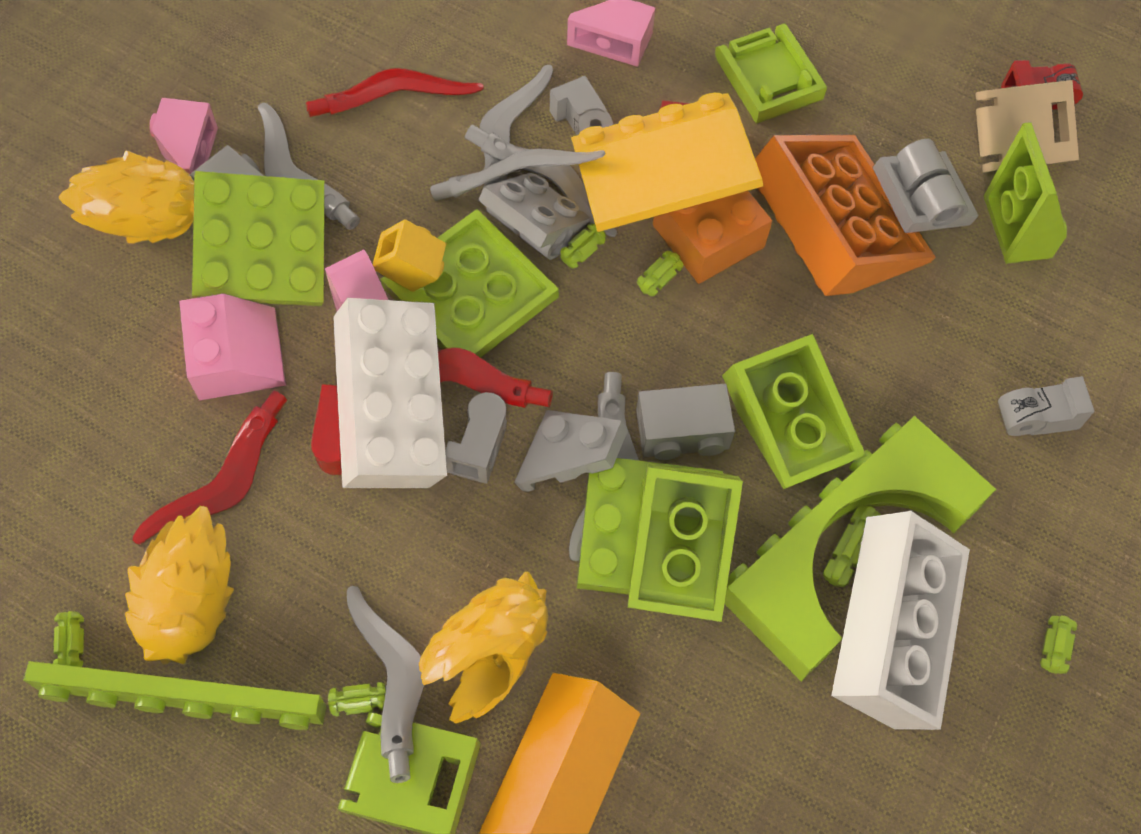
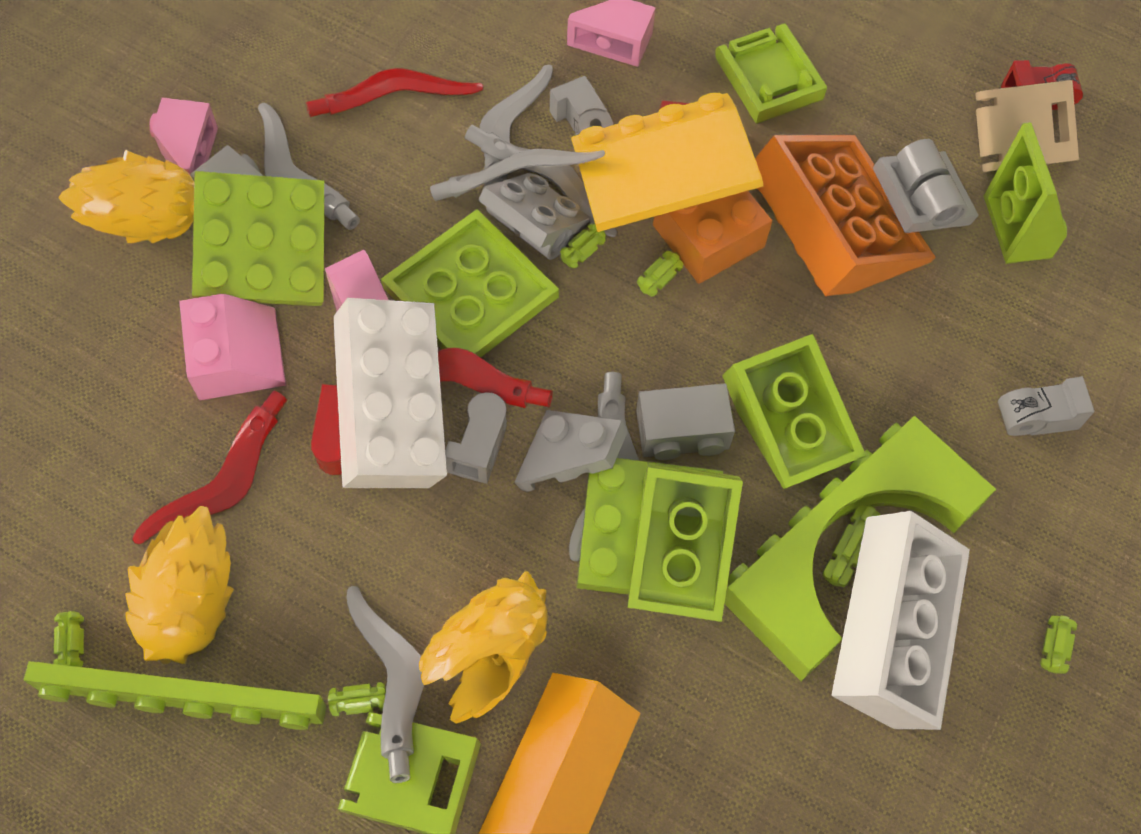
(409, 255): yellow brick -> none

